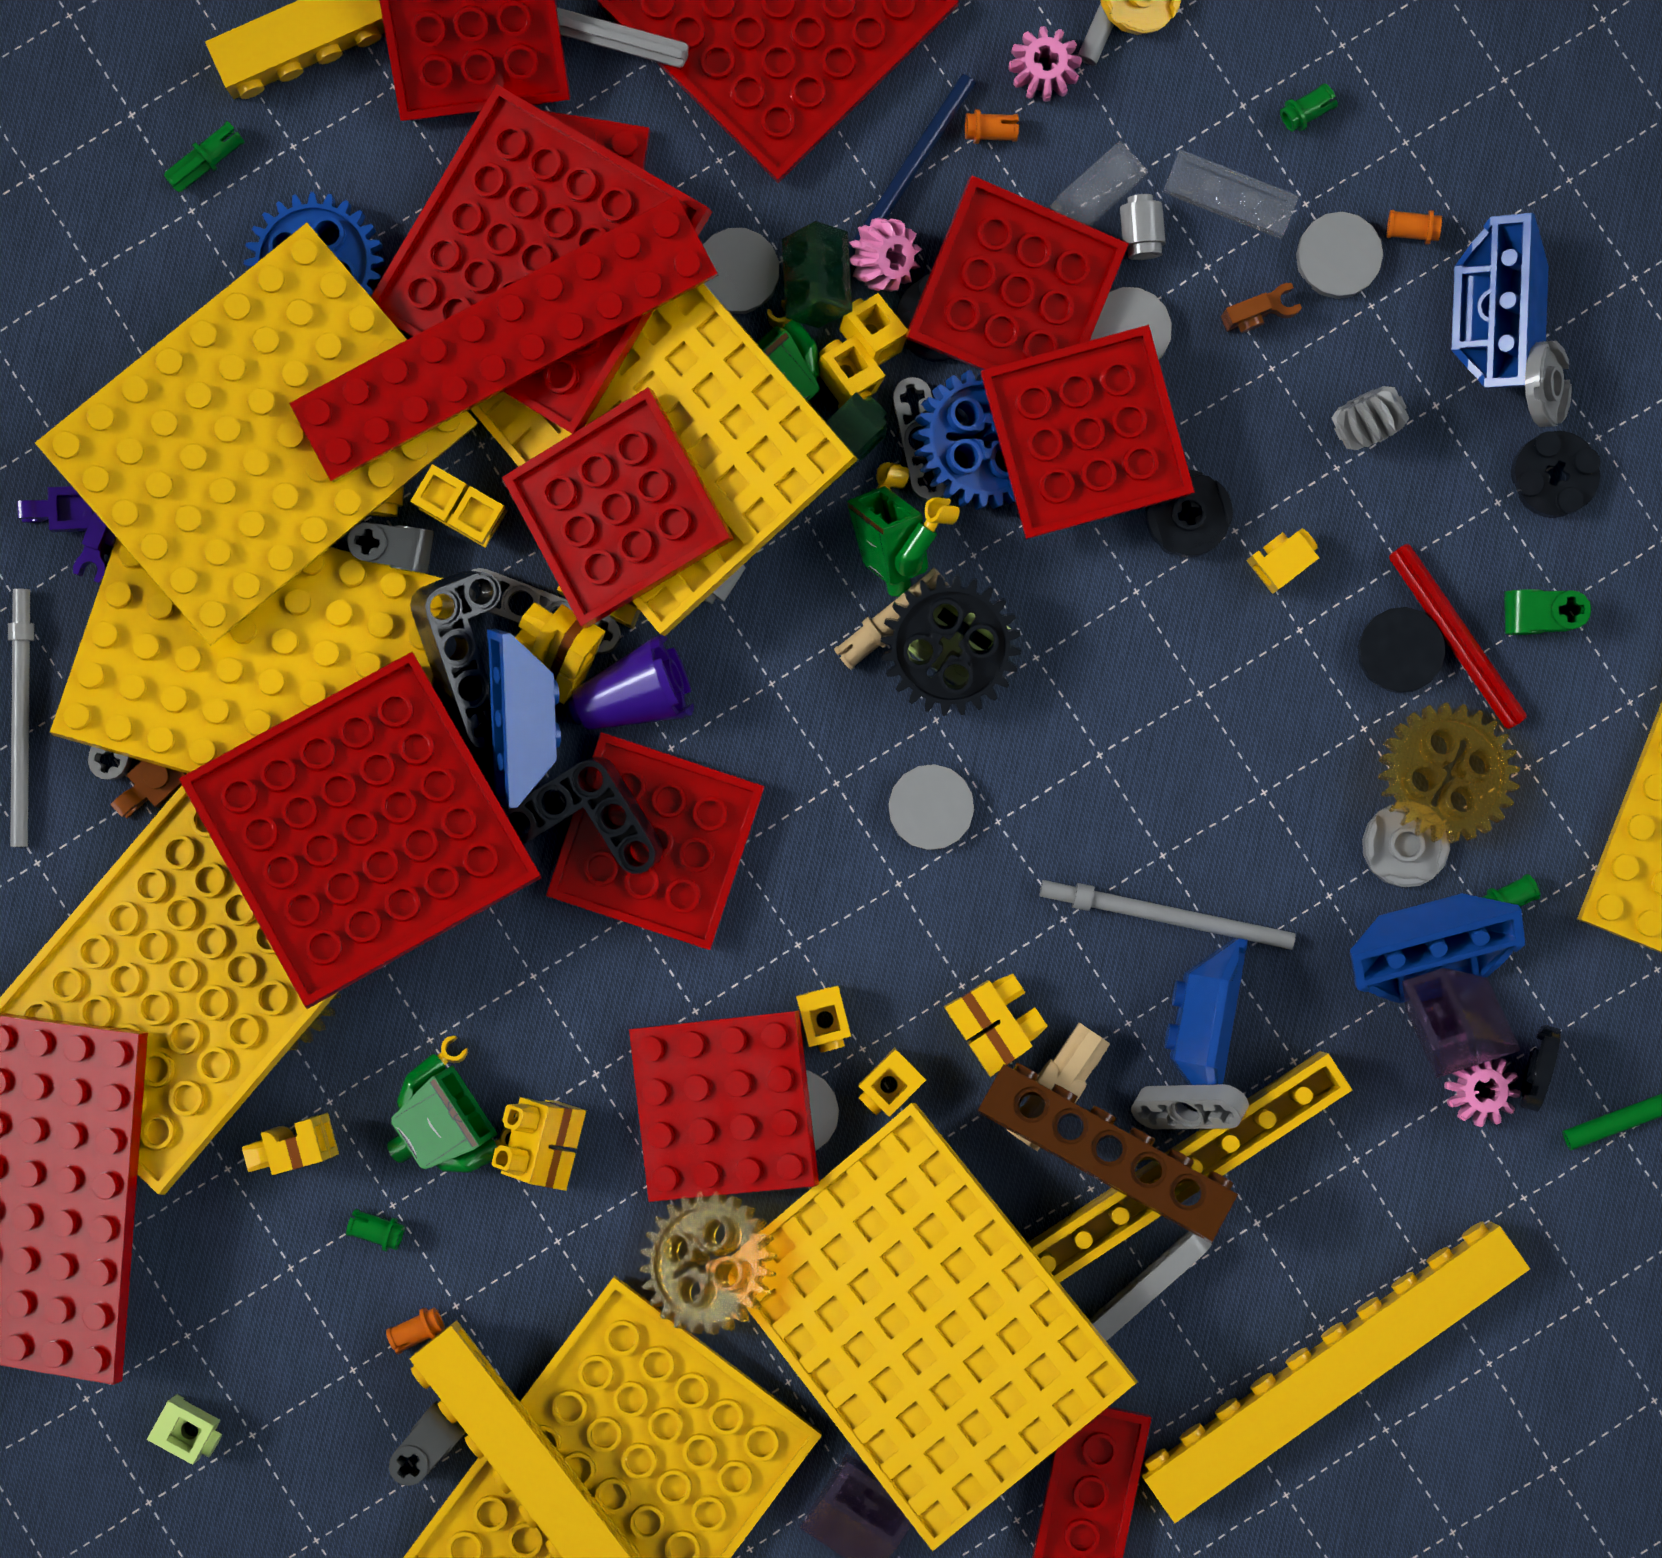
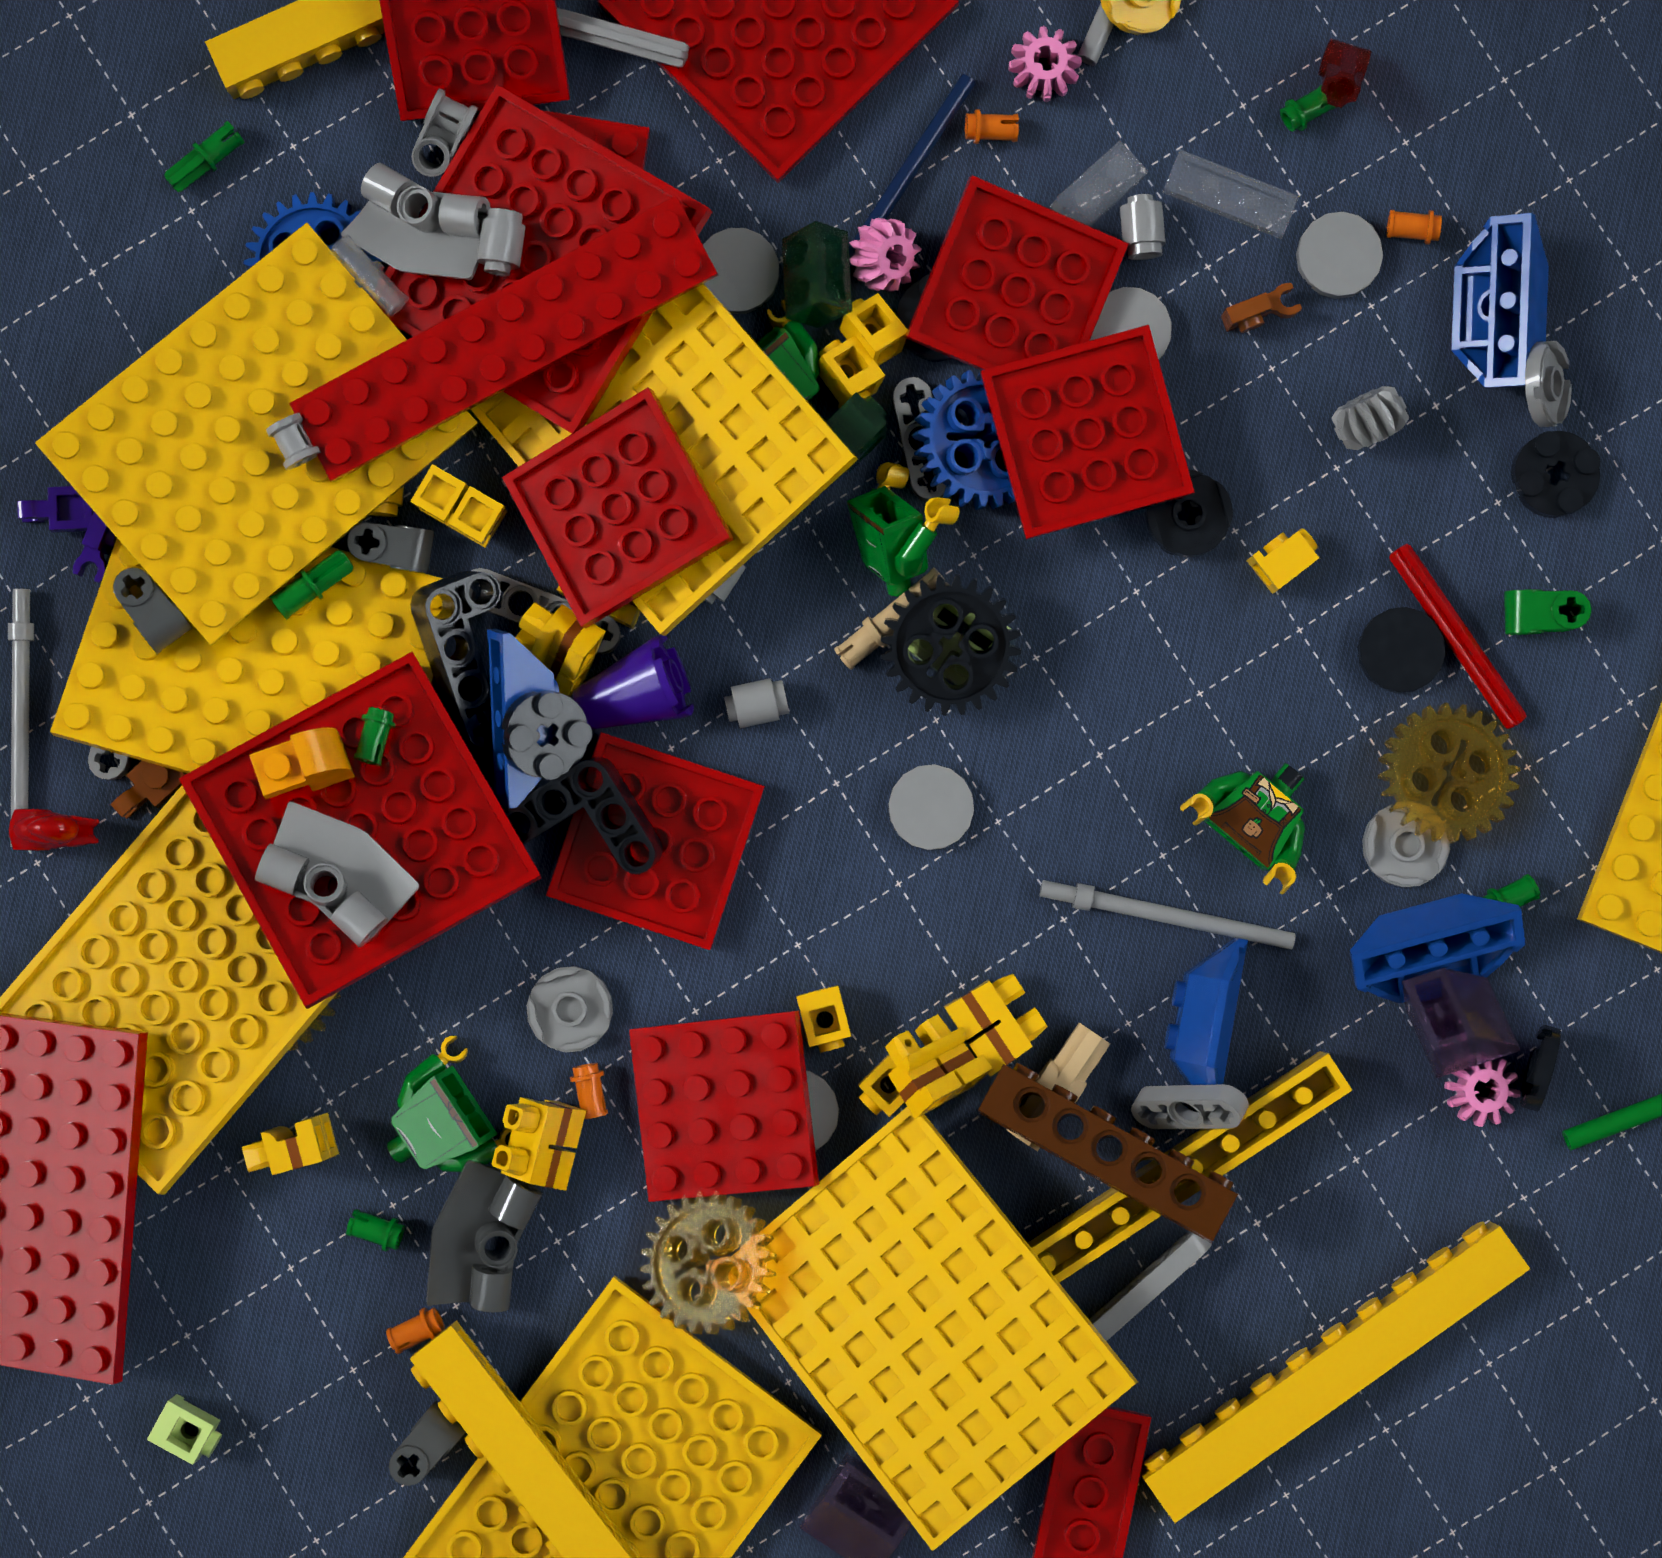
(49, 830): none -> red animal
(153, 612): none -> dark grey piece
(293, 441): none -> light grey bush
(308, 758): none -> light orange brick
(312, 583): none -> green axle
(318, 846): none -> light grey panel
(369, 275): none -> clear pin
(374, 736): none -> green pin
(436, 244): none -> light grey panel
(444, 126): none -> light grey piece
(476, 1210): none -> dark grey panel
(501, 241): none -> light grey brick
(521, 735): none -> plate
(569, 1009): none -> light grey tile
(589, 1089): none -> orange pin
(756, 702): none -> light grey brick
(936, 1071): none -> yellow hips
(1256, 818): none -> torso
(1343, 71): none -> clear red piece

